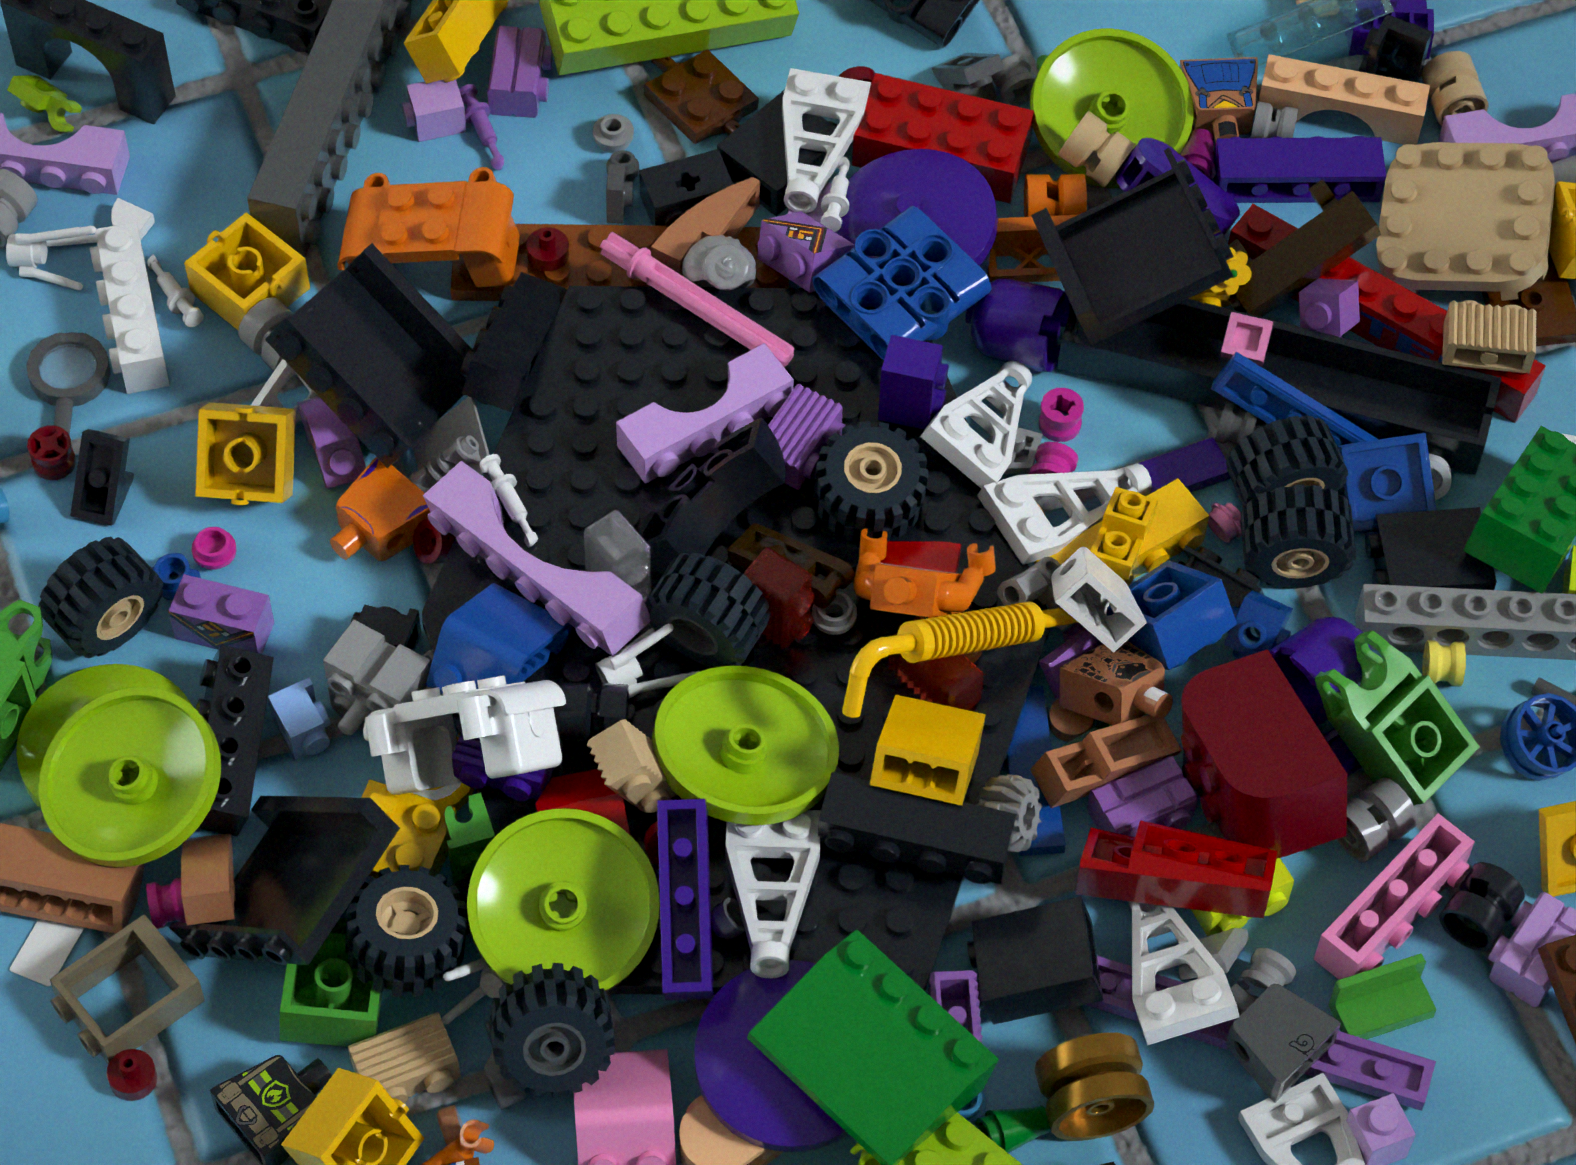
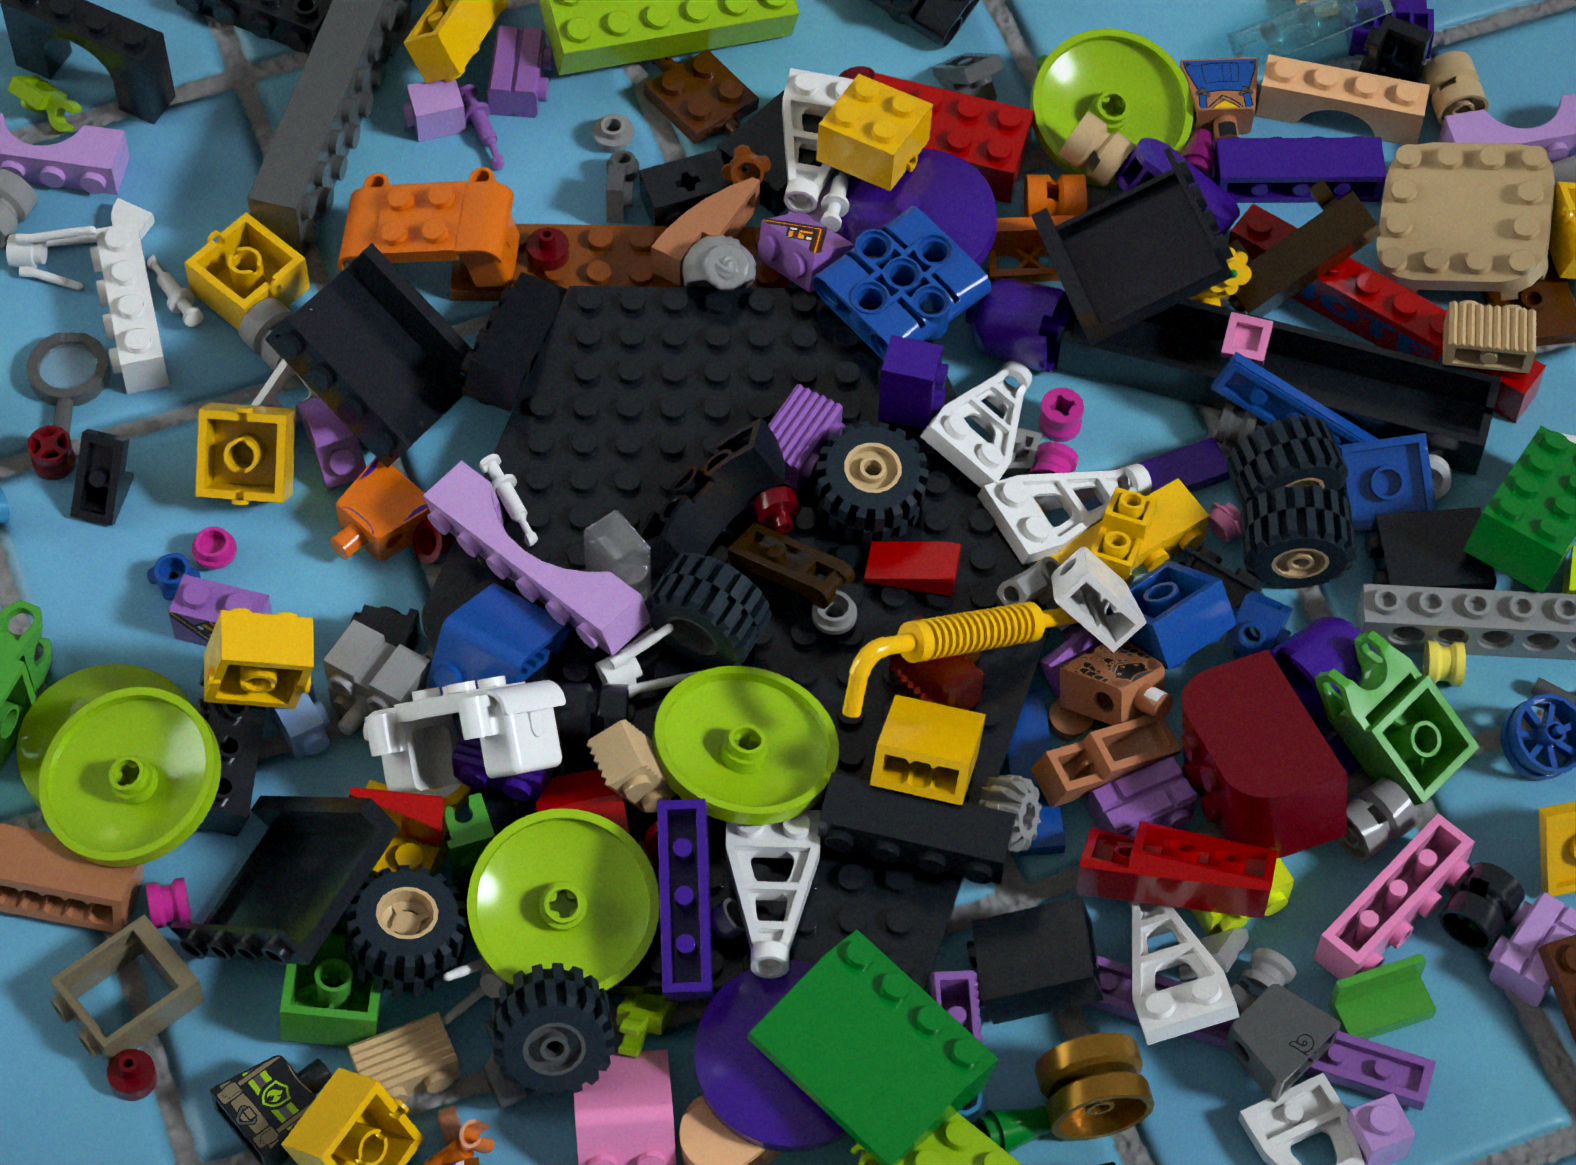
(45, 950): white sticker -> none
(100, 597): black wheel -> none
(208, 879): nougat slope -> none
(259, 659): none -> yellow brick
(417, 815): none -> red slope
(447, 442): light grey hinge -> none
(641, 1016): none -> lime plate
(663, 439): lavender arch -> none
(692, 297): bright pink axle -> none
(742, 157): none -> dark orange plate
(777, 508): none -> dark red tile
(788, 594): clear red brick -> none
(874, 132): none -> yellow brick
(917, 589): orange torso -> none
(1015, 80): light grey wheel -> none
(1274, 122): light grey wheel -> none
(1330, 306): medium lavender brick -> none

